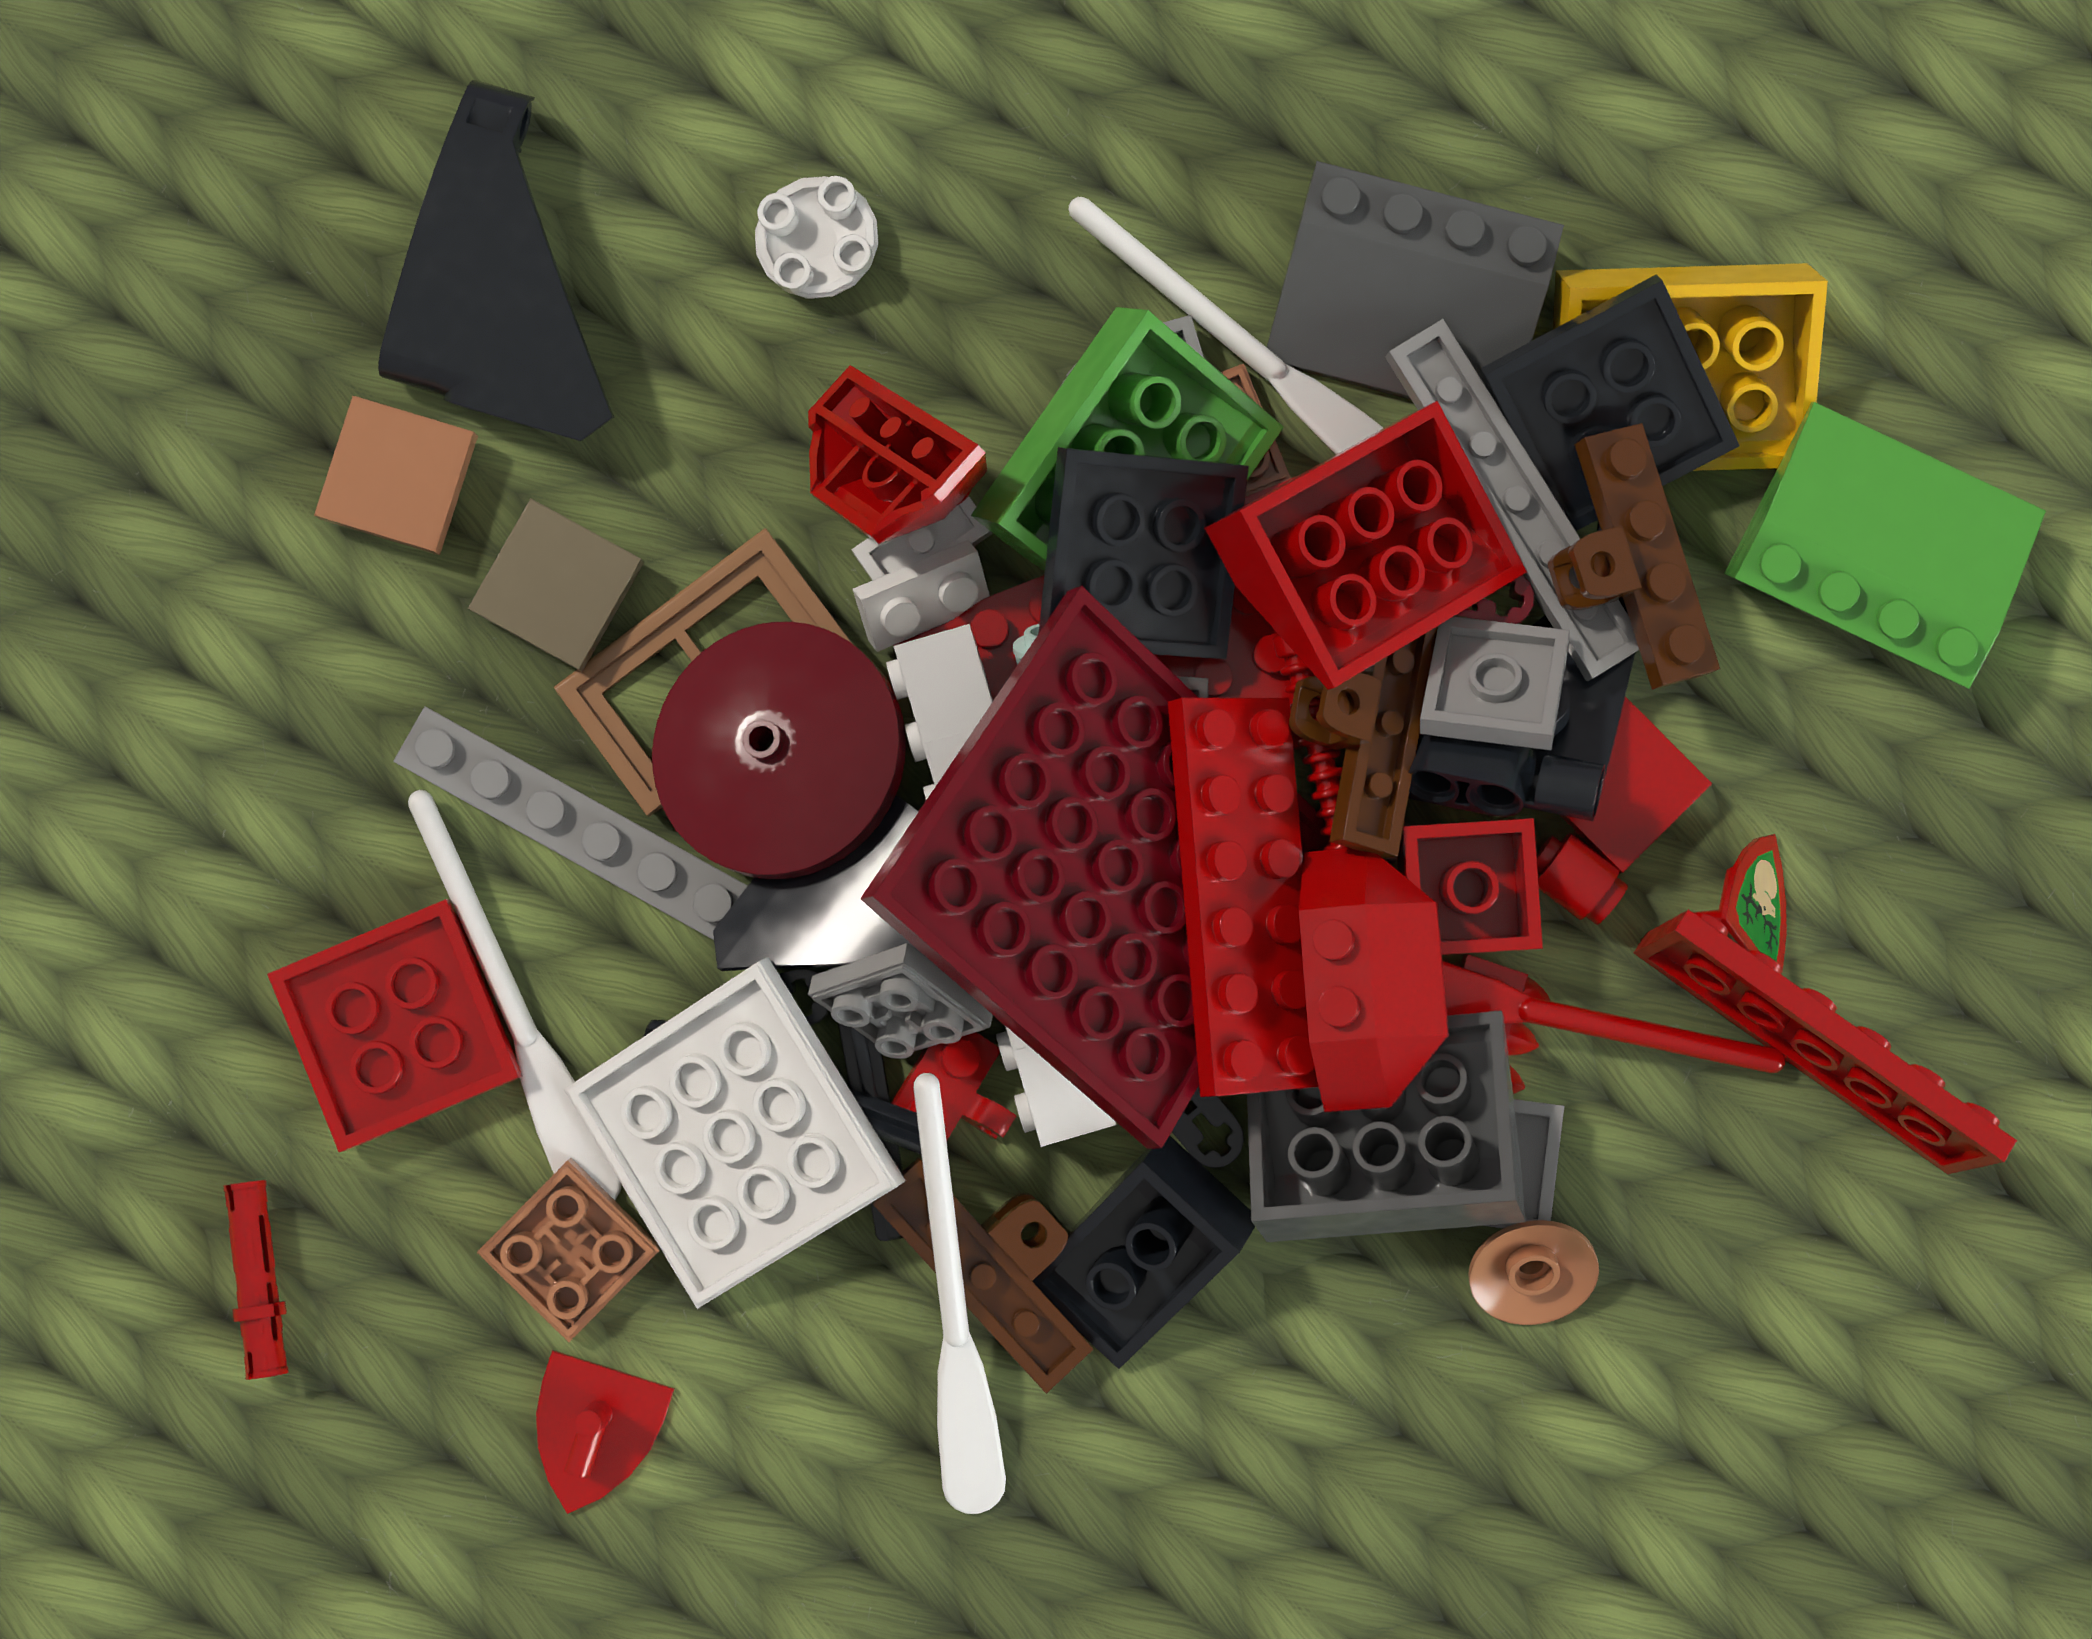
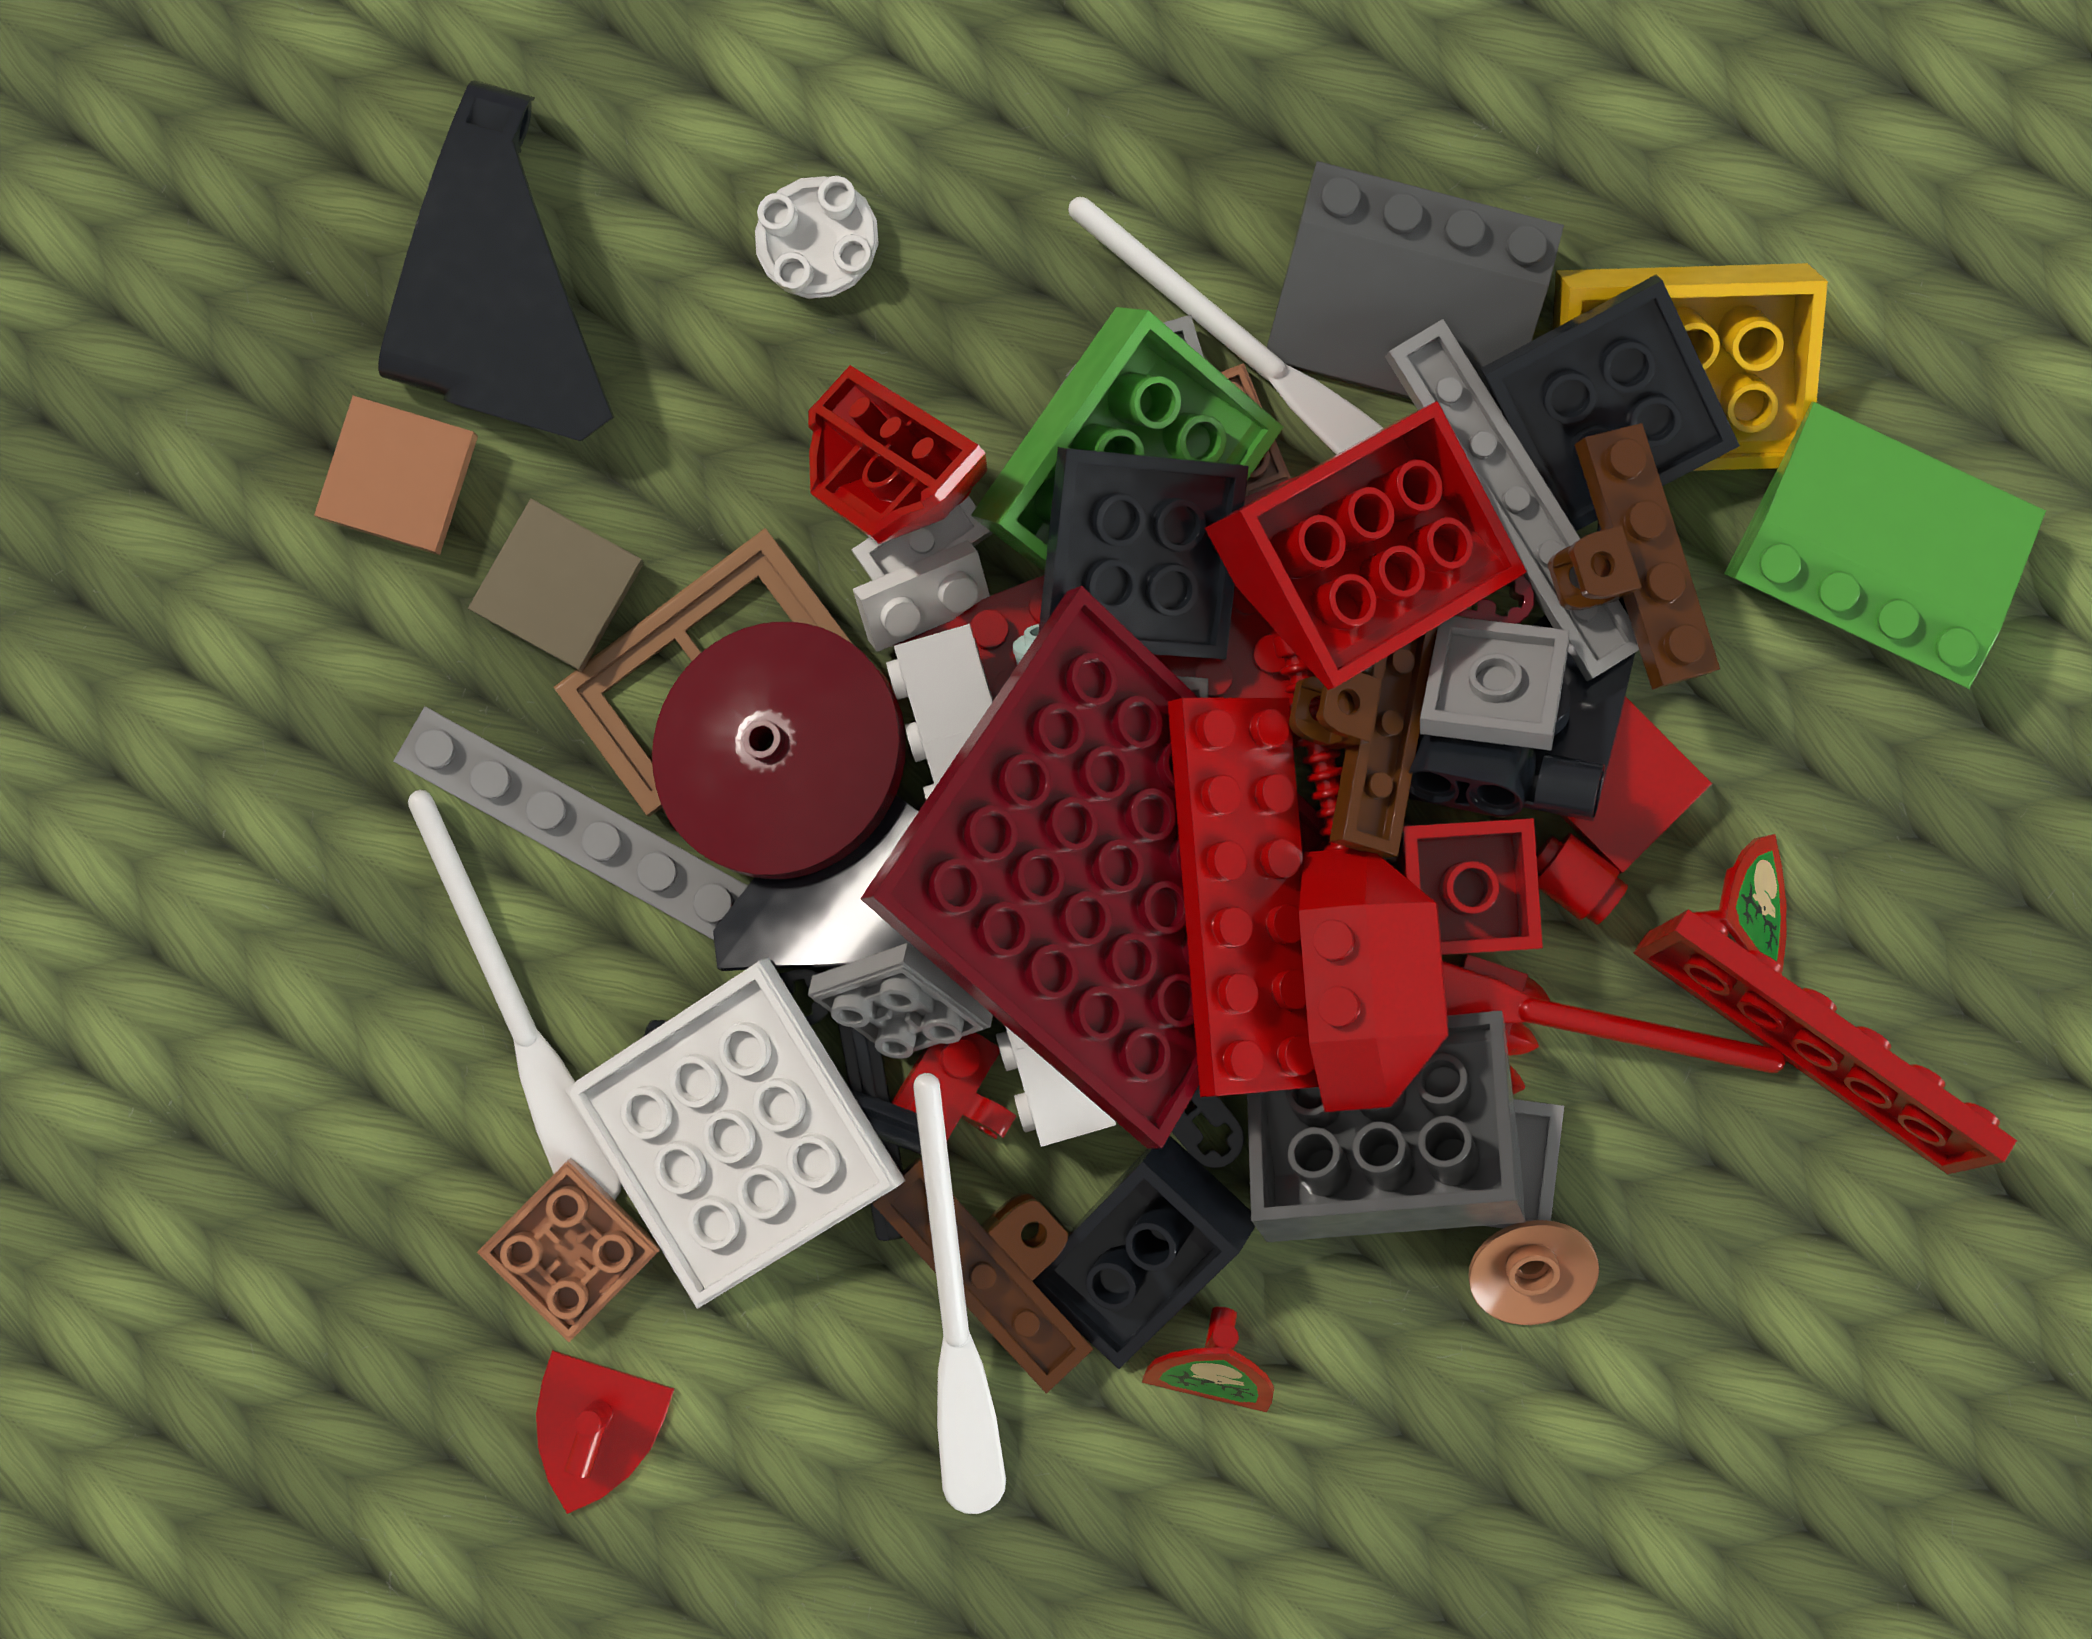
(255, 1277): red pin -> none
(394, 1025): red plate -> none
(1215, 1370): none -> shield

